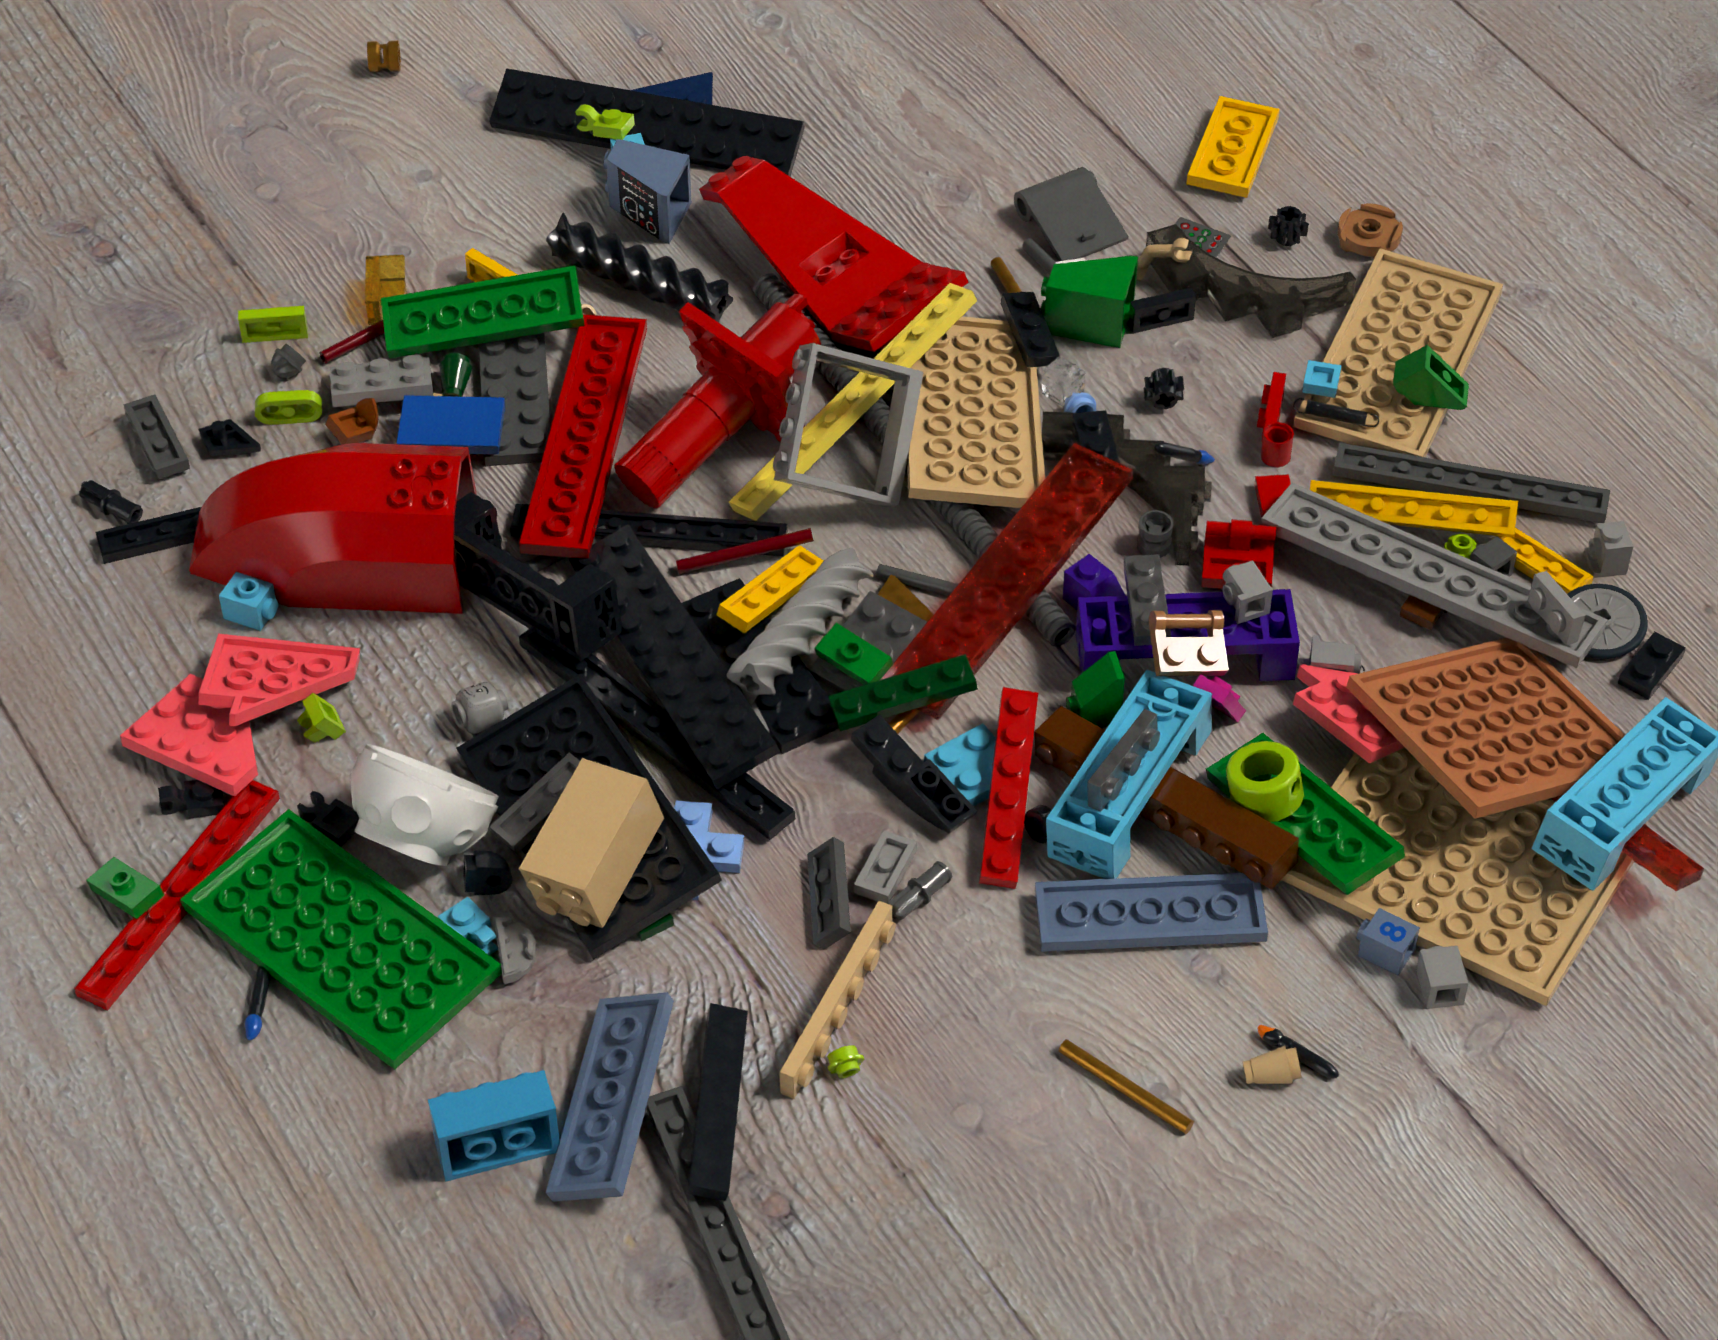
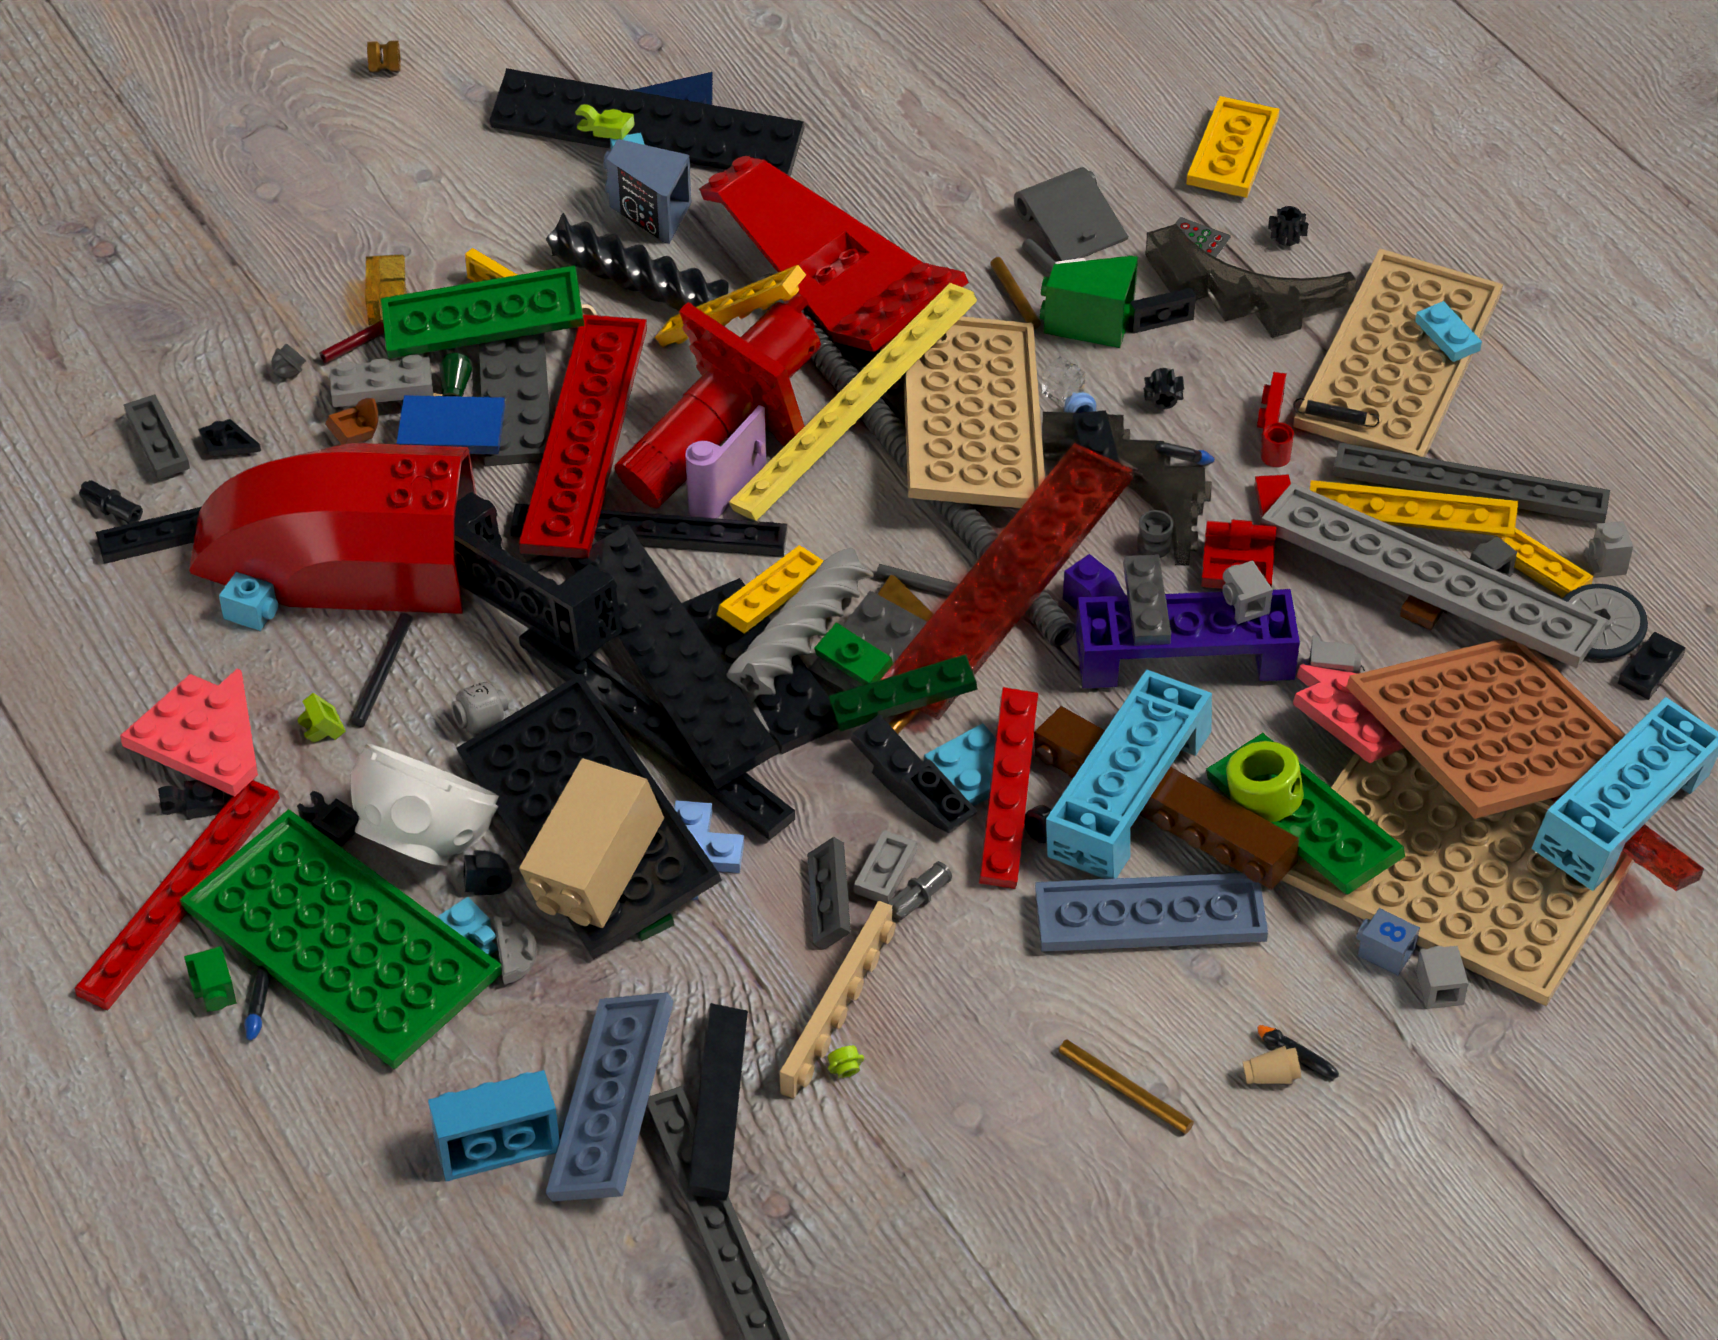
(125, 887): green plate -> none
(211, 978): none -> green brick
(268, 674): coral wing -> none
(273, 324): lime plate -> none
(288, 407): lime plate -> none
(381, 670): none -> black bar
(529, 813): flat silver plate -> none
(722, 471): none -> lavender door
(739, 303): none -> yellow plate
(744, 551): dark red piece -> none
(897, 434): light grey window -> none
(1029, 328): black plate -> none
(1098, 691): green slope -> none
(1123, 760): flat silver plate -> none
(1162, 250): tan arm -> none
(1188, 654): plate -> none
(1222, 696): dark pink plate -> none
(1321, 379): medium azure plate -> none
(1354, 227): medium nougat plate -> none
(1430, 381): green slope -> none
(1448, 331): none -> medium azure plate
(1461, 545): lime plate -> none
(1556, 608): light grey plate -> none

